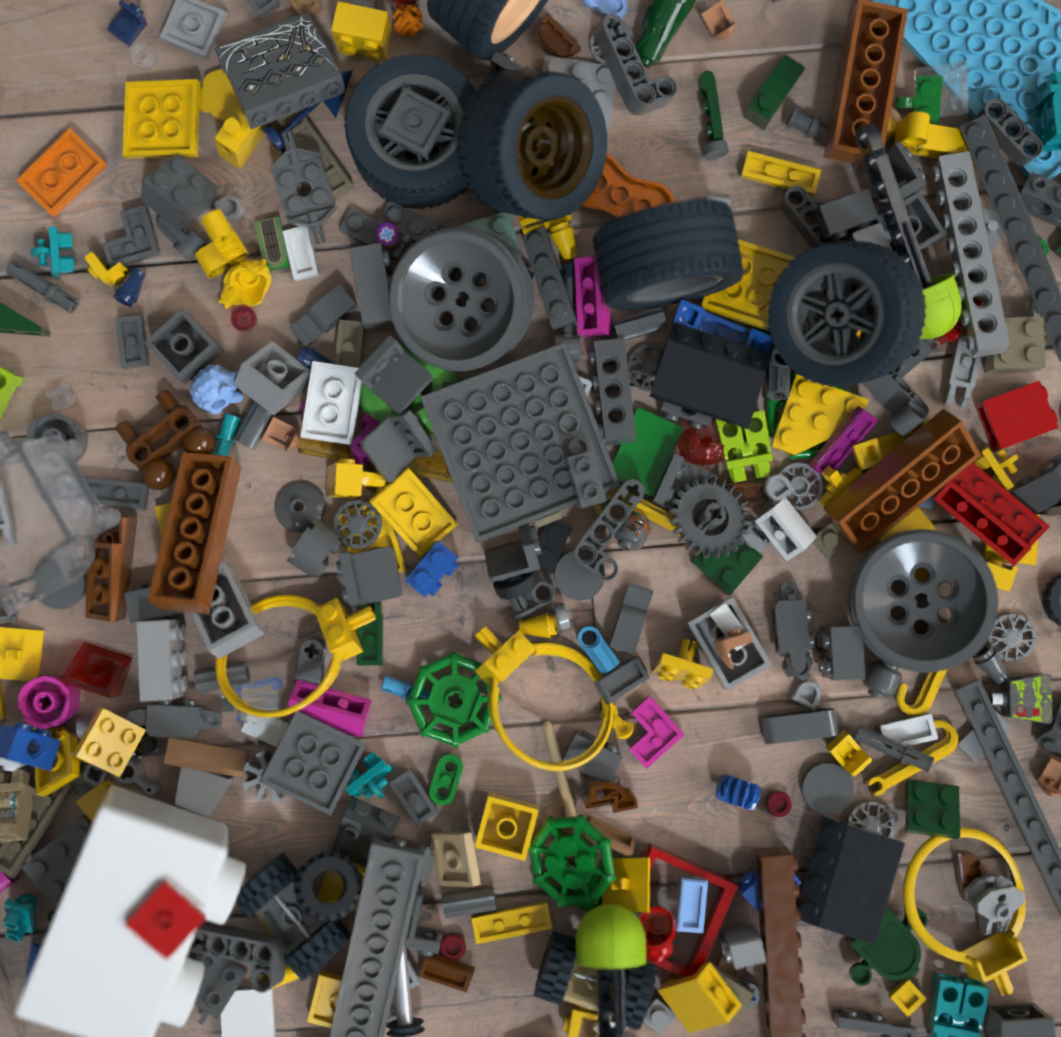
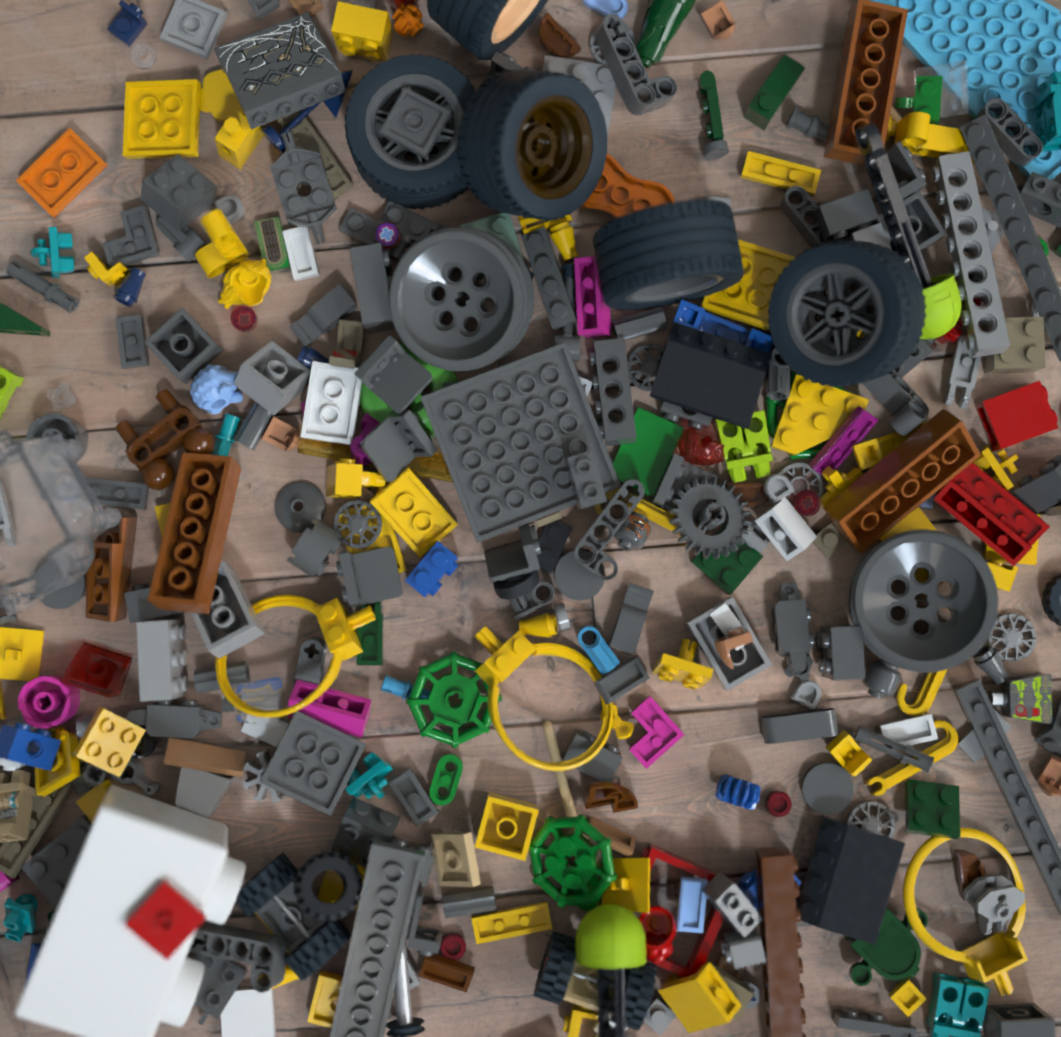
(344, 358): none -> dark tan tile
(732, 904): none -> dark grey brick
(807, 503): none -> clear red tile

